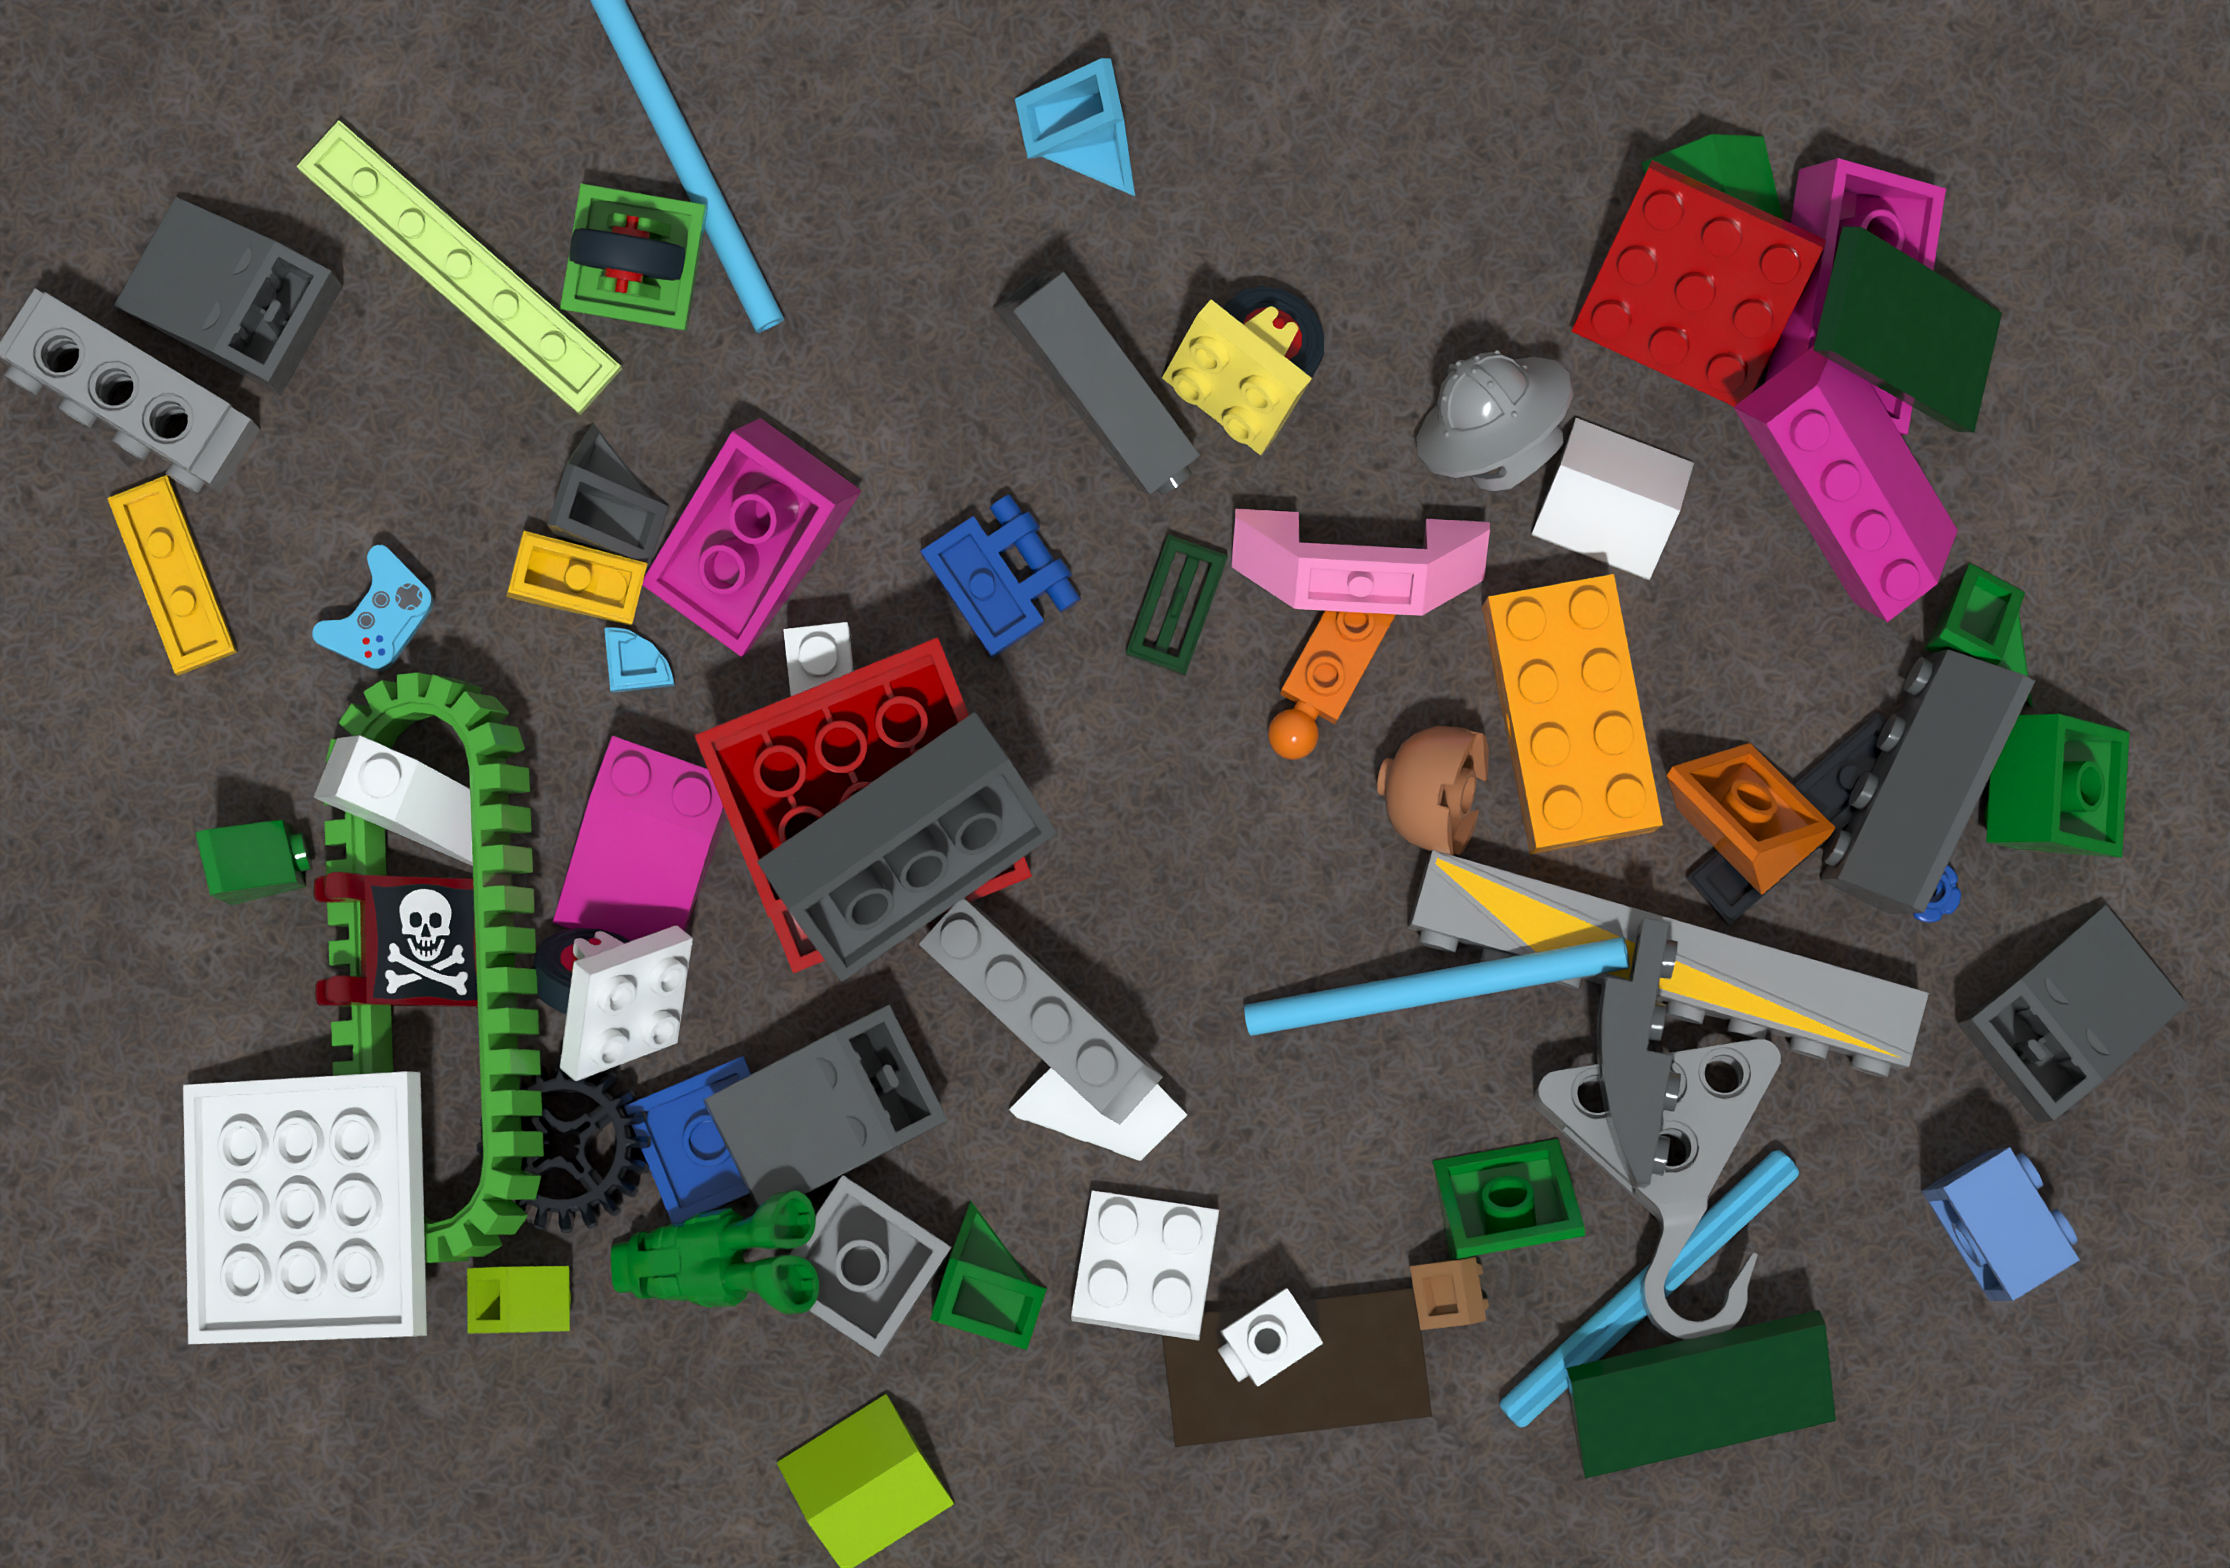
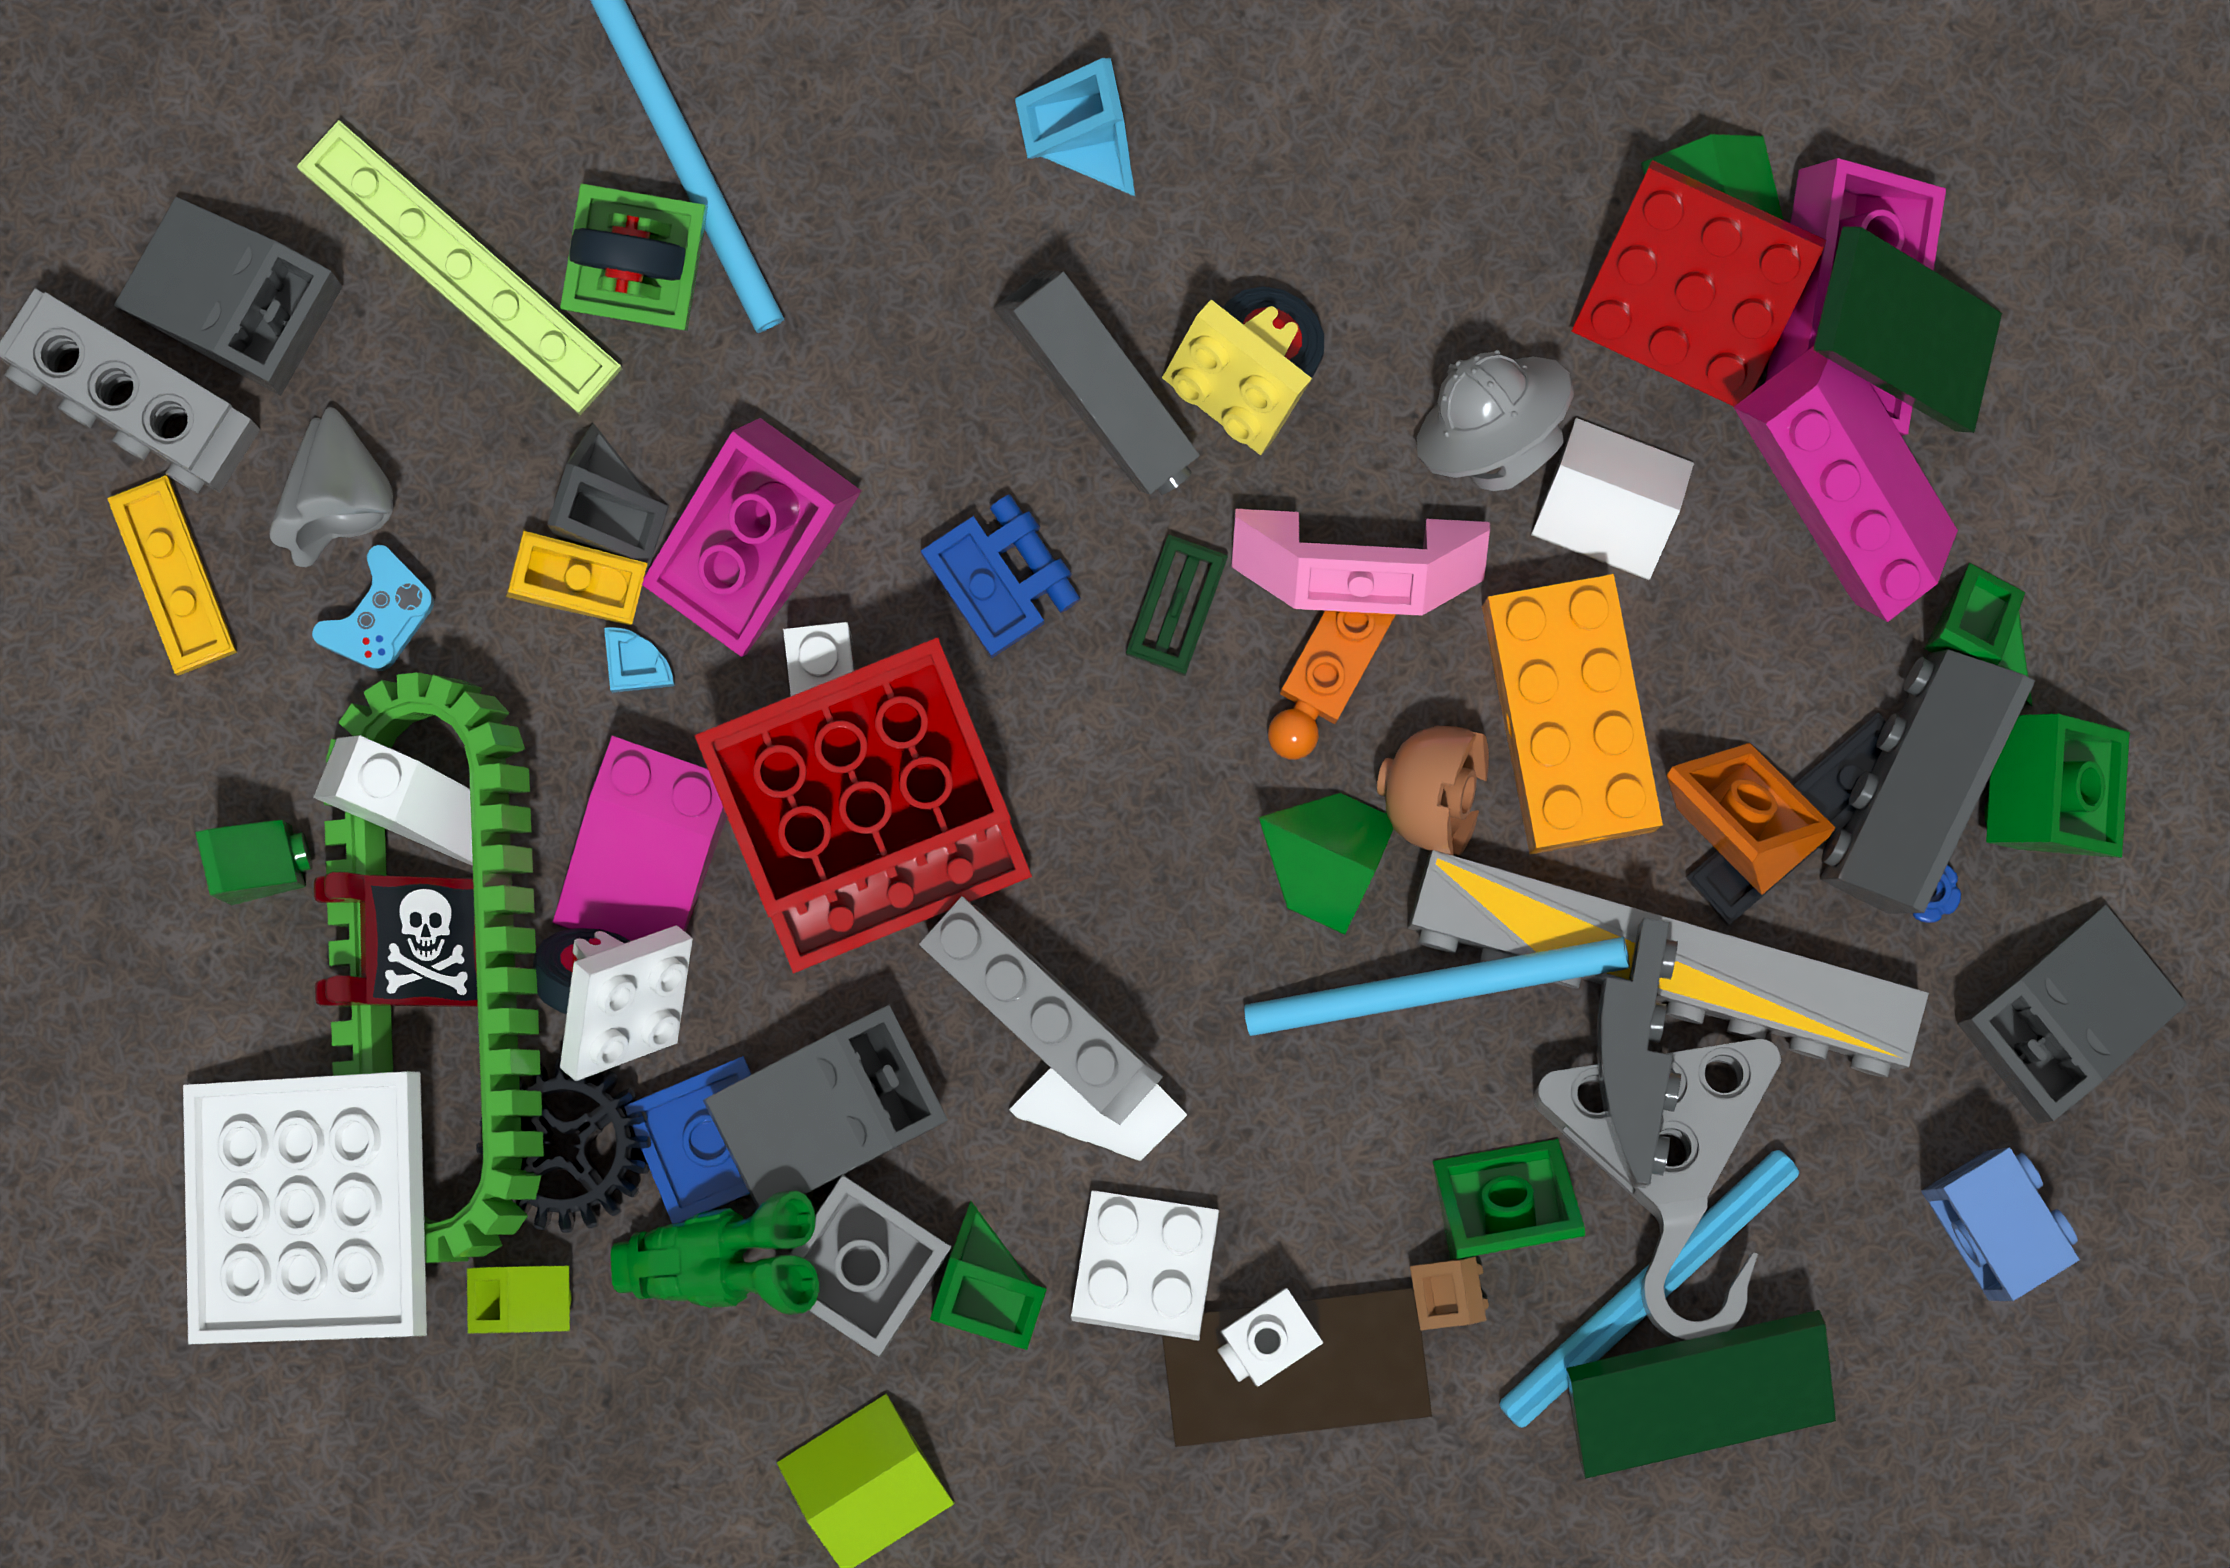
(330, 491): none -> light grey hat
(907, 847): dark grey slope -> none
(1326, 855): none -> green slope

